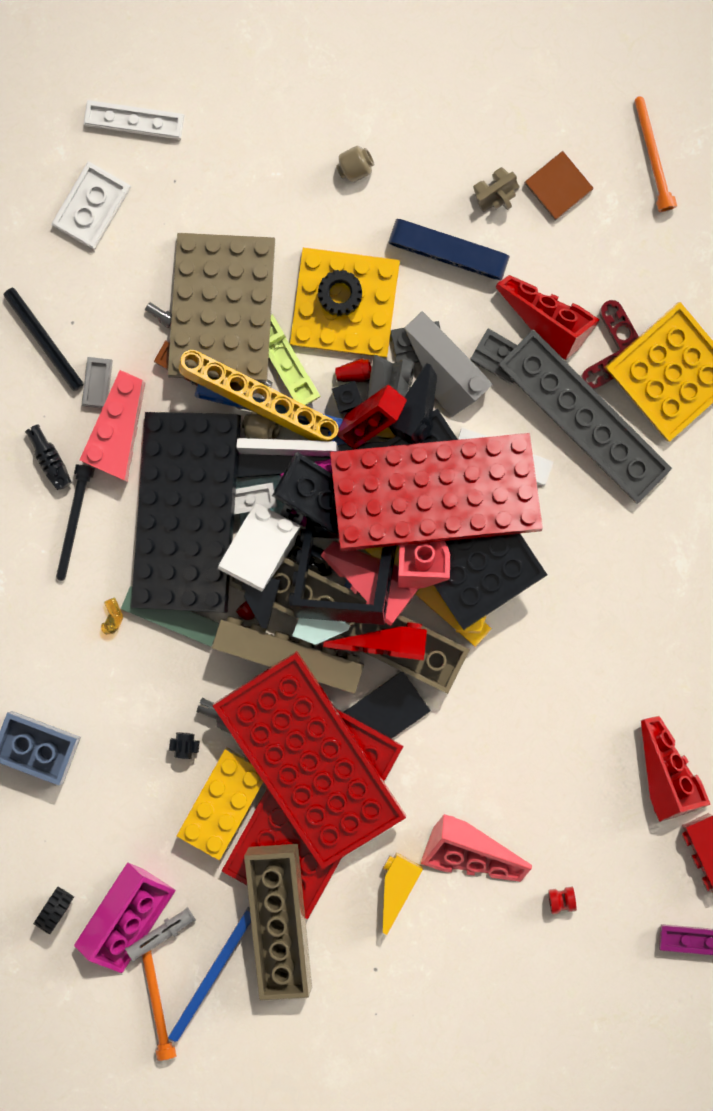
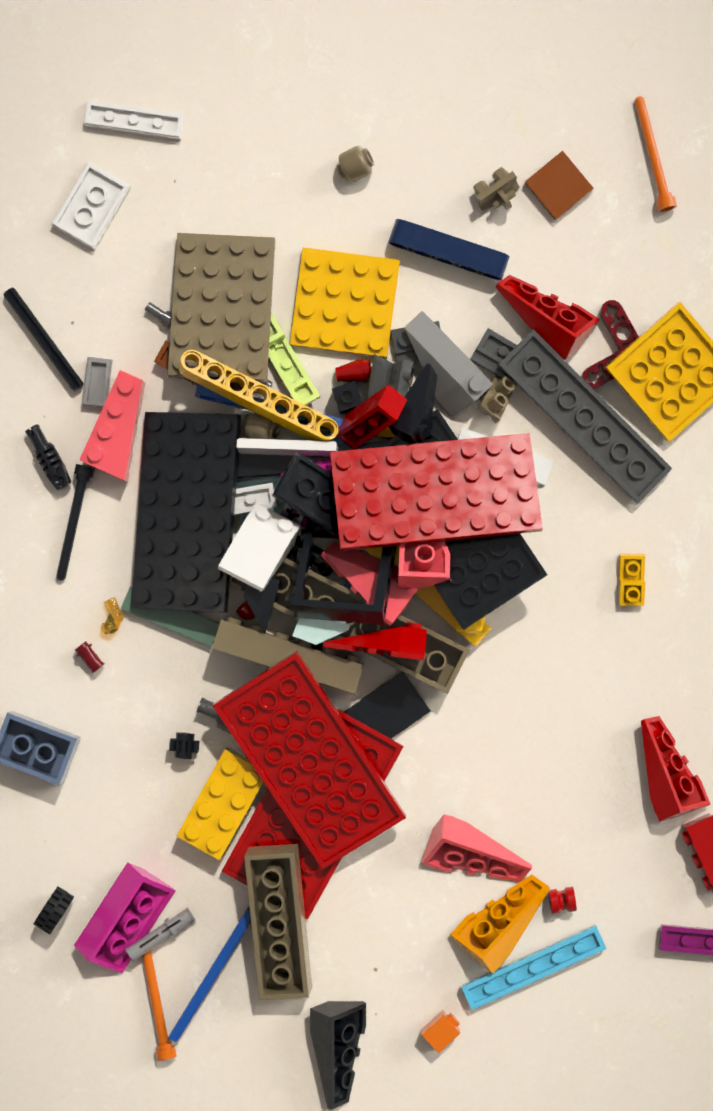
(89, 657): none -> dark red pin
(335, 1039): none -> black wedge
(340, 277): black tyre -> none
(398, 882): yellow slope -> none
(441, 1030): none -> orange brick
(496, 398): none -> dark tan hips
(498, 927): none -> light orange wedge
(533, 967): none -> medium azure plate
(631, 579): none -> yellow slope

